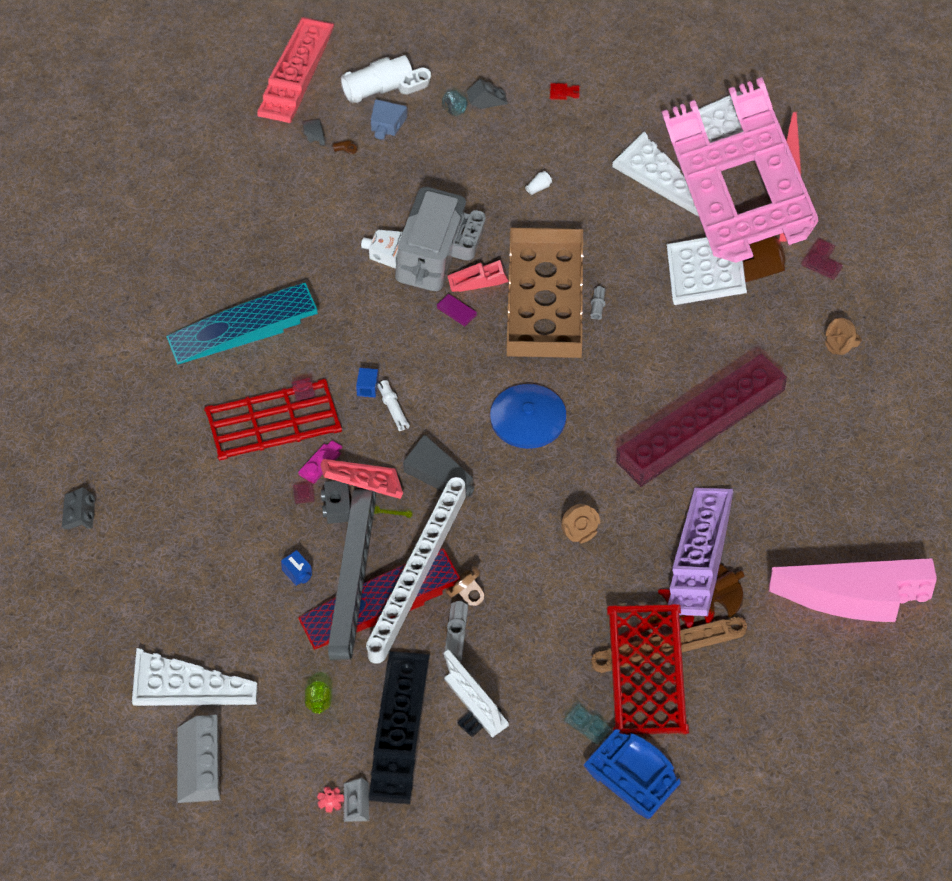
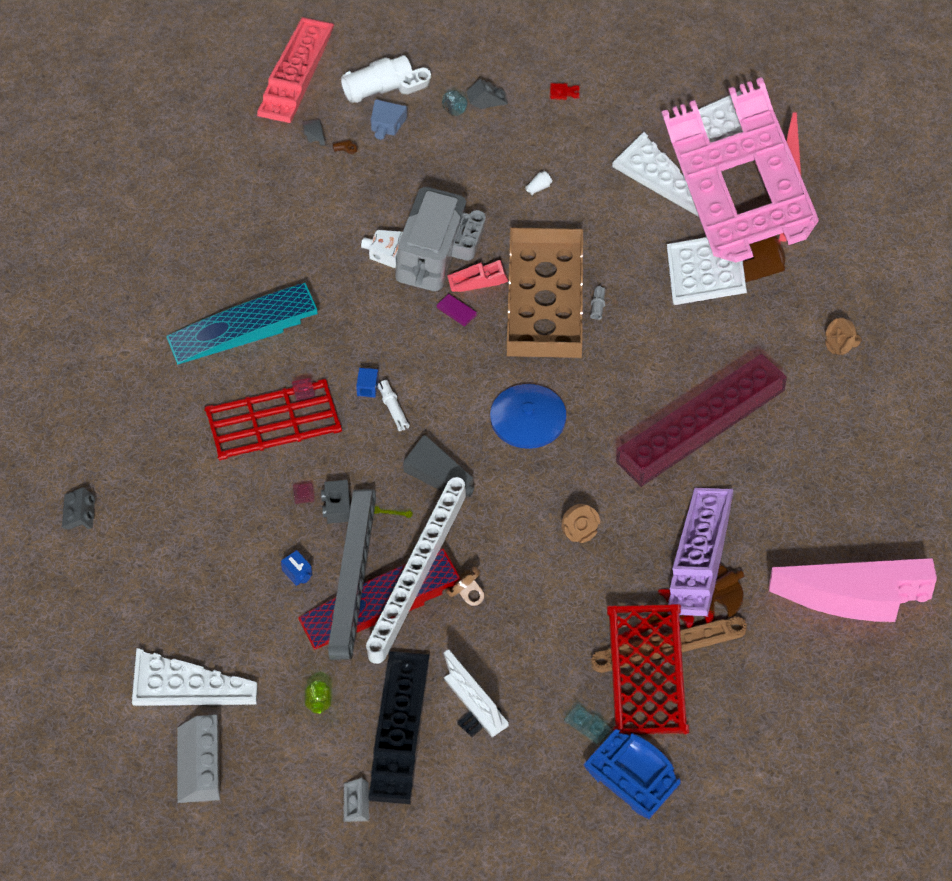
(312, 469): dark pink hinge -> none
(330, 799): coral plant -> none
(369, 477): coral wing -> none
(456, 622): light grey piece -> none
(819, 260): clear pink plate -> none

